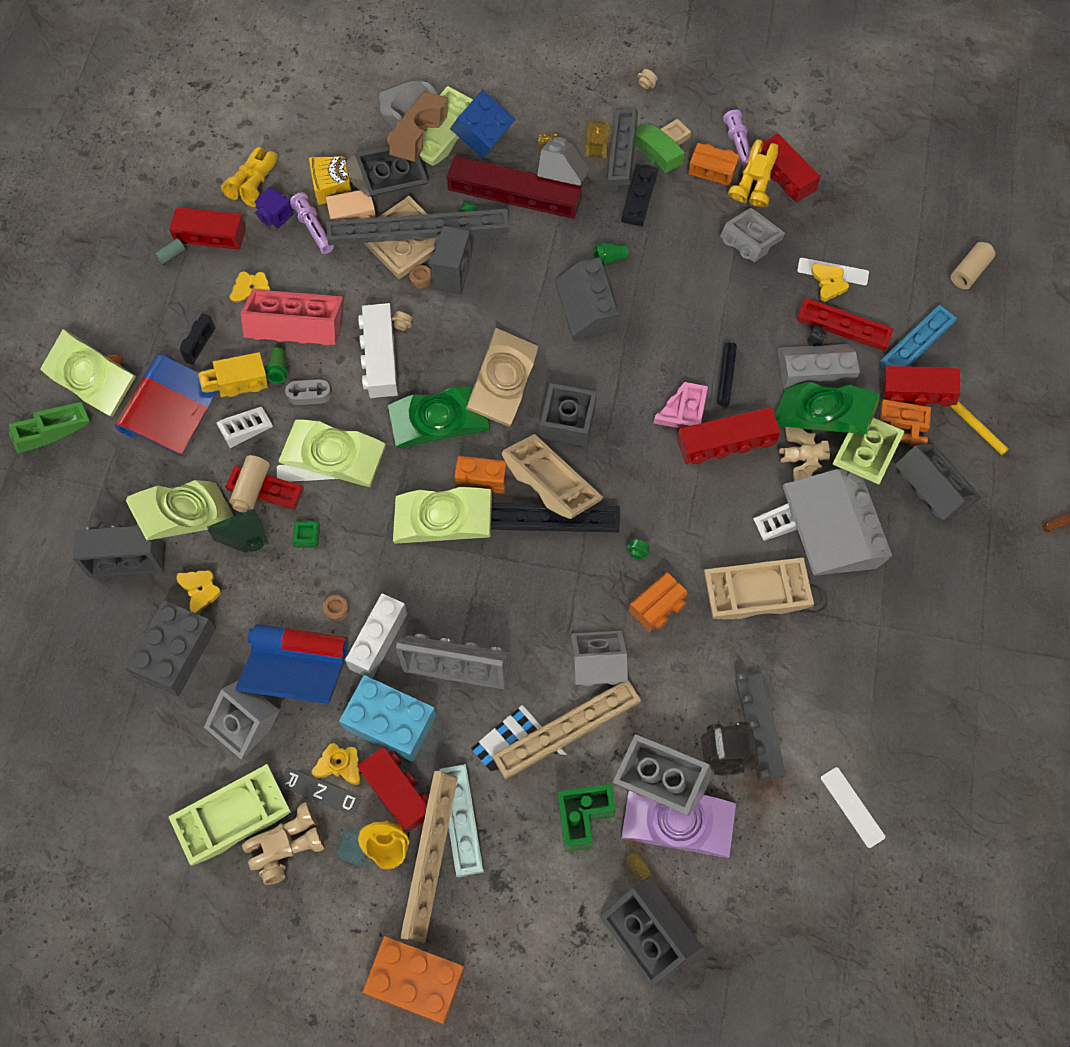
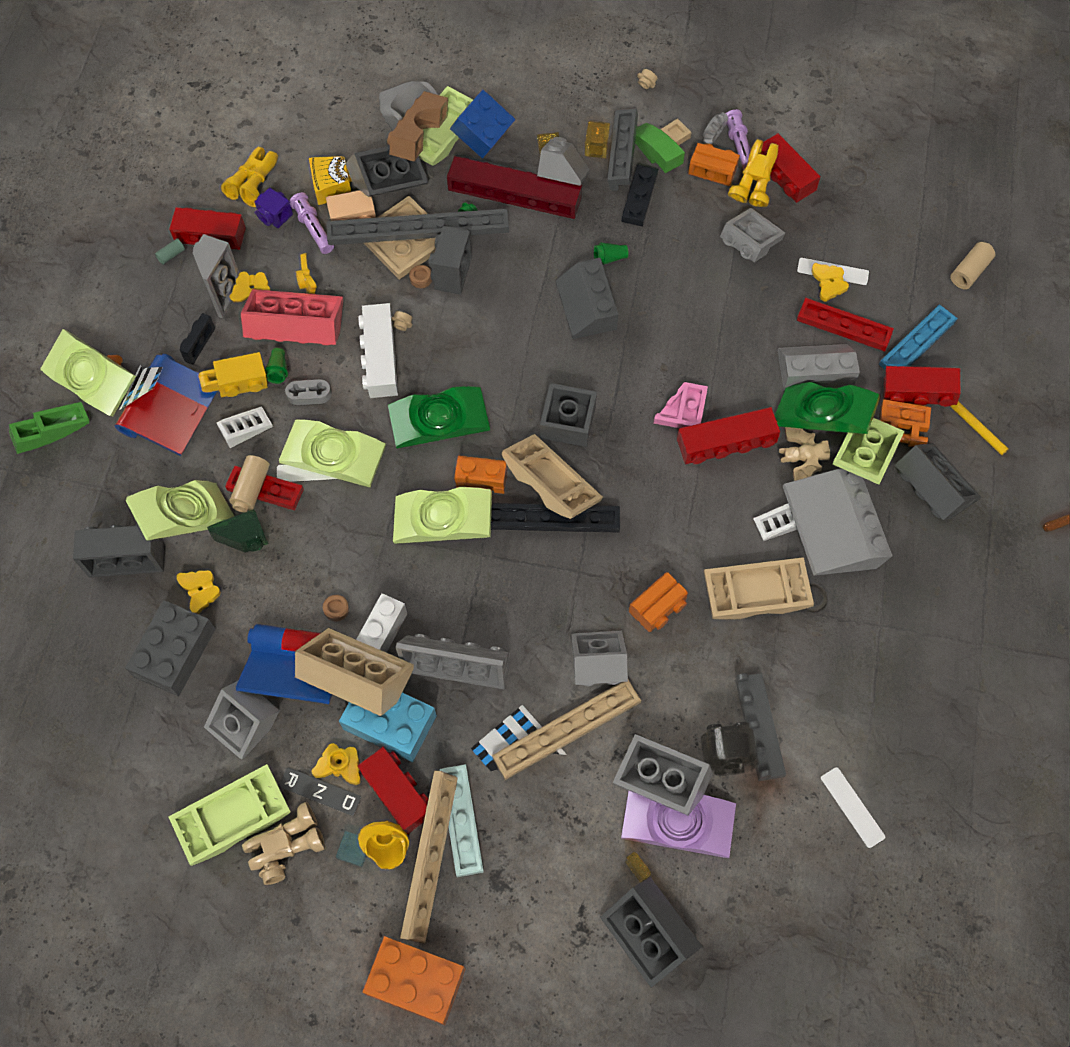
(143, 383): none -> sticker
(217, 270): none -> light grey slope
(303, 277): none -> yellow animal
(306, 534): green tile -> none
(353, 671): none -> tan slope
(502, 377): tan slope -> none
(580, 807): green brick -> none
(638, 549): green plate -> none
(715, 128): none -> light grey gear
(726, 374): black axle -> none
(817, 335): black plate -> none

